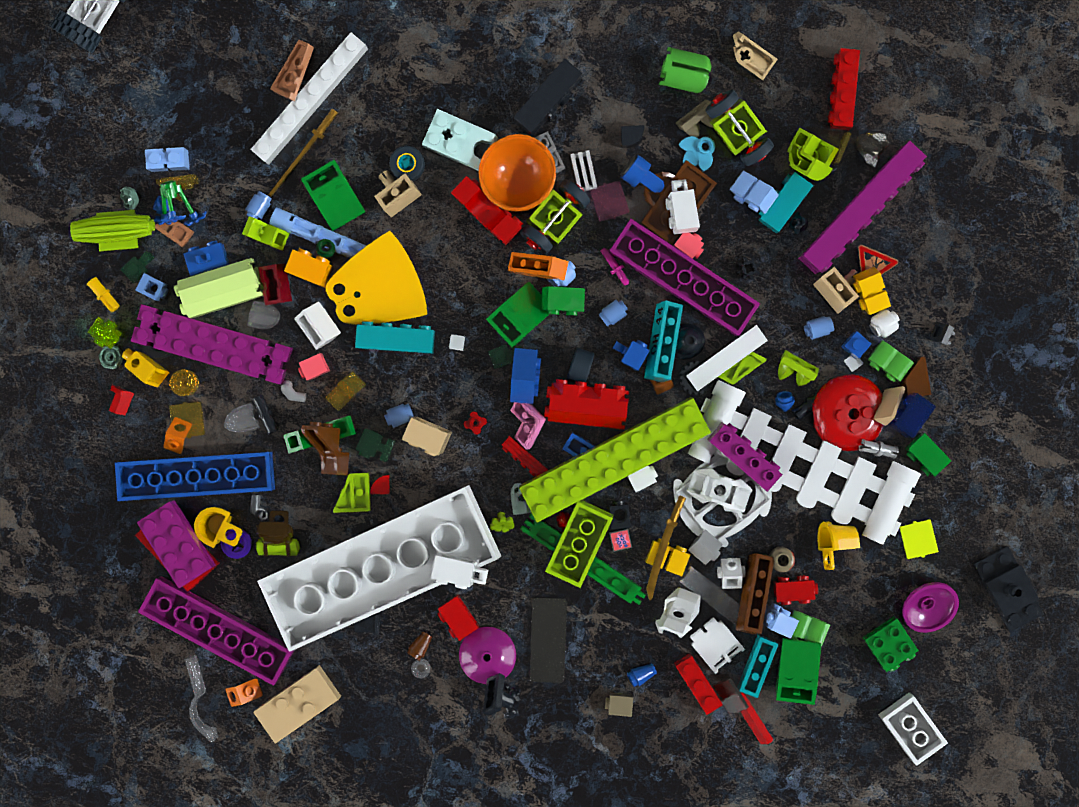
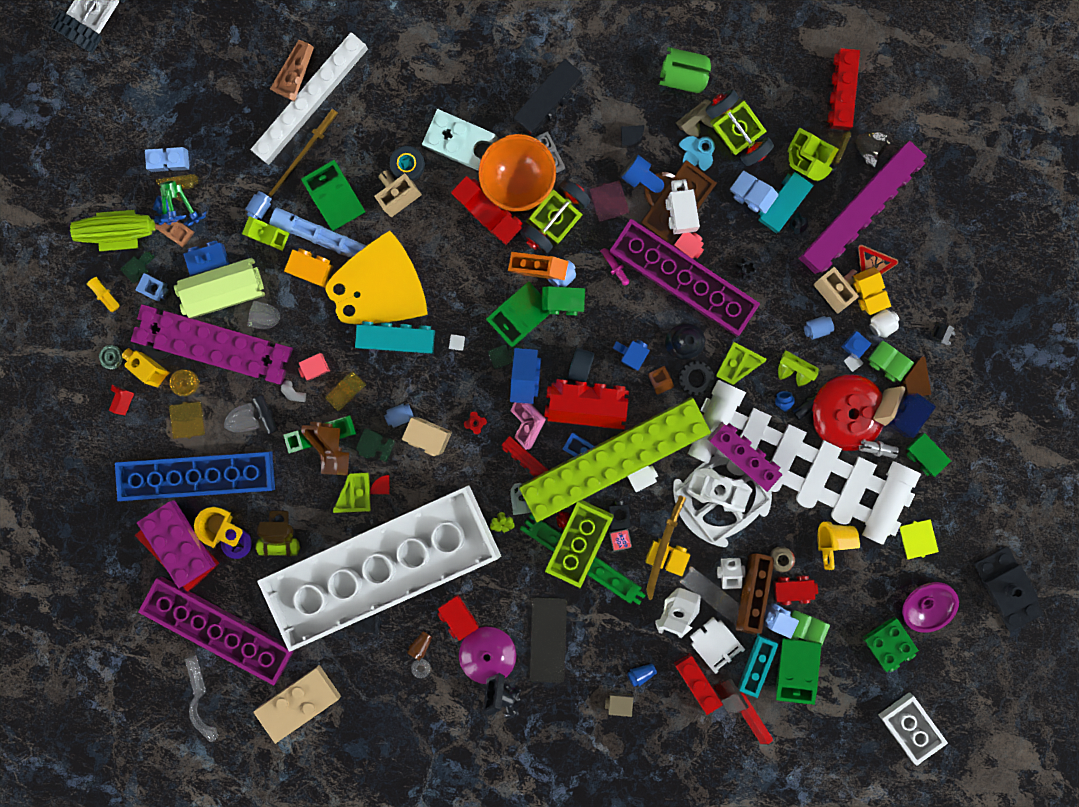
(105, 332): clear neon green brick -> none
(129, 197): sand green plate -> none
(175, 439): orange bracket -> none
(244, 692): orange bracket -> none
(257, 510): dark grey arm -> none
(275, 284): dark red brick -> none
(317, 325): white brick -> none
(325, 243): dark green plate -> none
(457, 571): white brick -> none
(580, 155): white tile -> none
(613, 312): medium blue brick -> none
(663, 341): teal brick -> none
(706, 547): light grey brick -> none
(726, 358): white piece -> none
(760, 60): tan piece -> none

